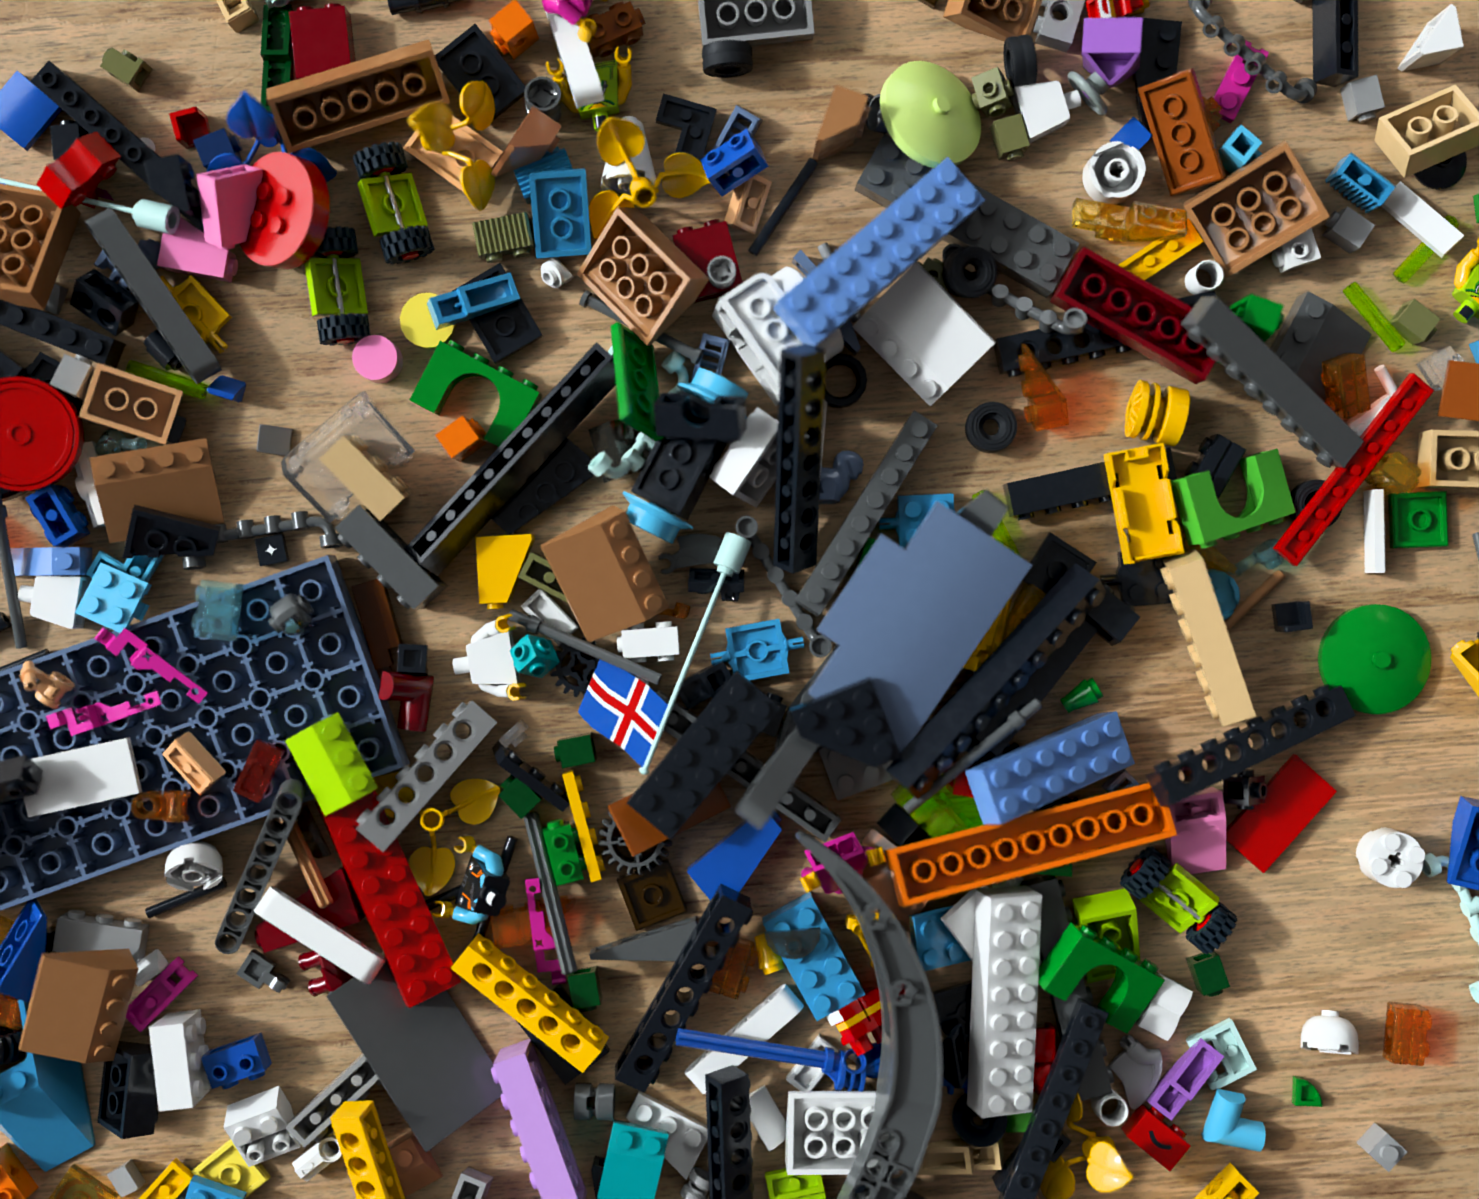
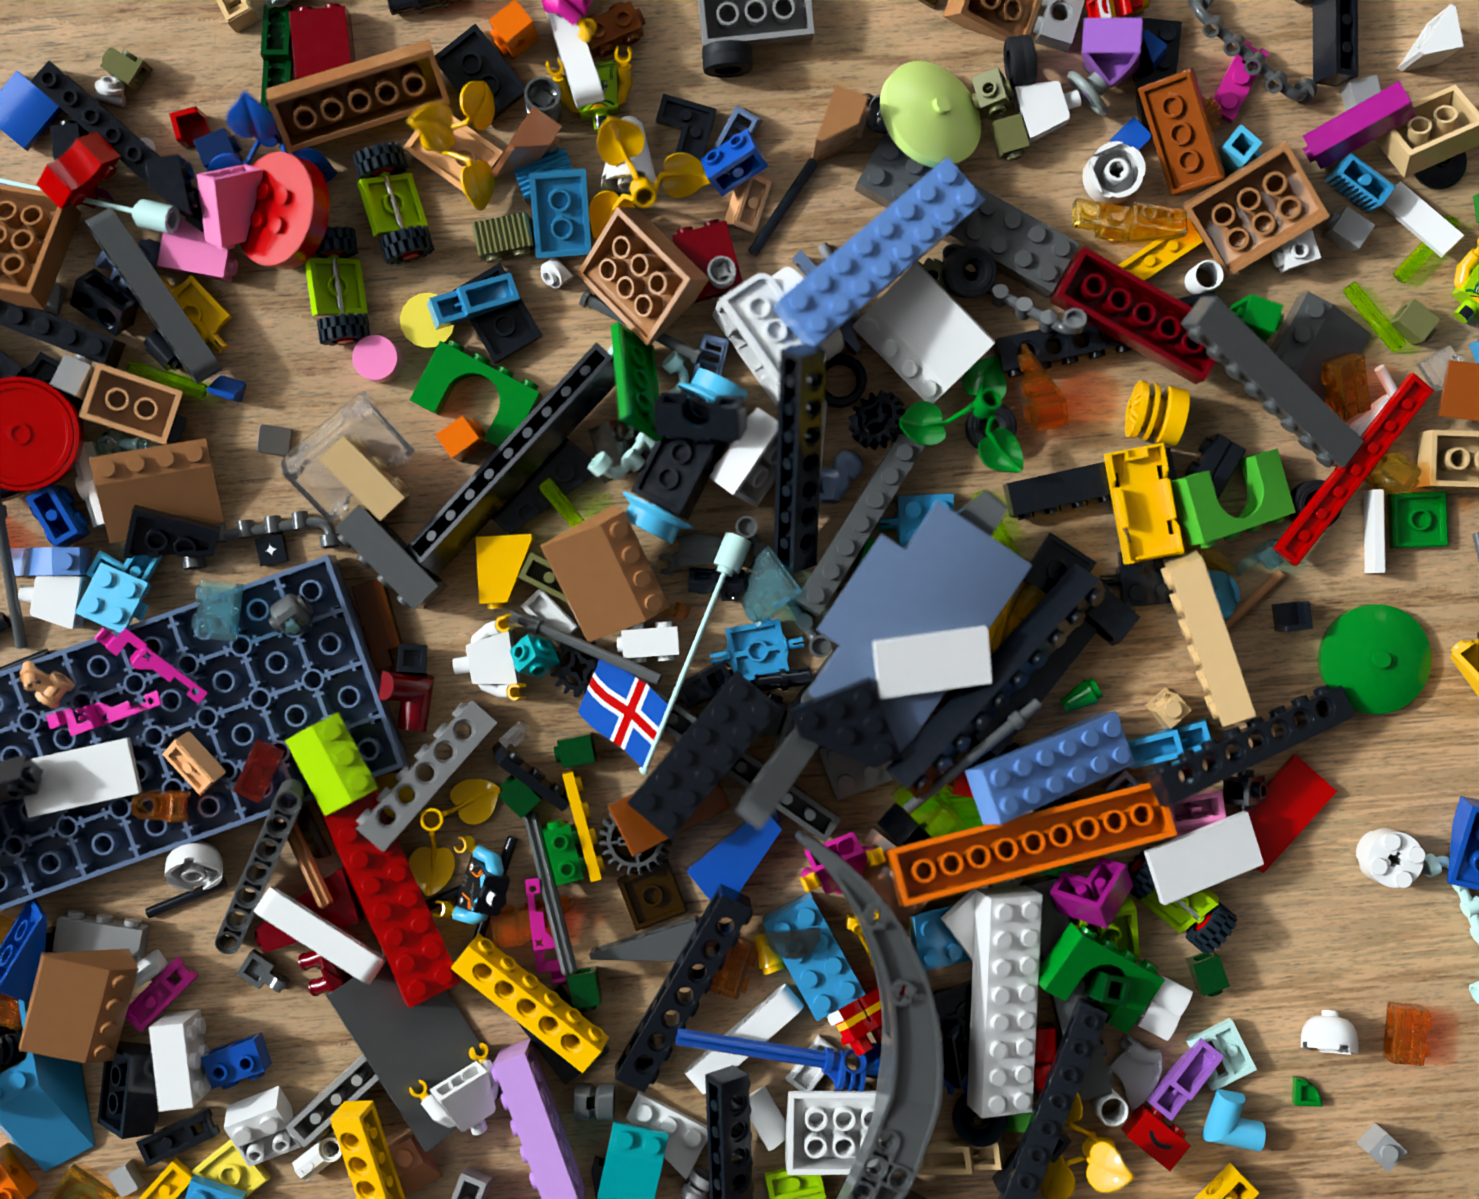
(110, 90): none -> white plate
(177, 1137): none -> black plate
(464, 1097): none -> white torso
(560, 502): none -> clear neon green axle
(767, 588): none -> clear light blue slope
(783, 679): none -> black pin
(877, 420): none -> black gear
(932, 662): none -> white tile
(987, 383): none -> green plant
(1095, 897): none -> magenta brick
(1108, 987): none -> dark green brick
(1155, 48): none -> blue slope
(1168, 708): none -> tan brick
(1168, 742): none -> dark azure slope
(1203, 857): none -> white tile
(1359, 125): none -> magenta brick

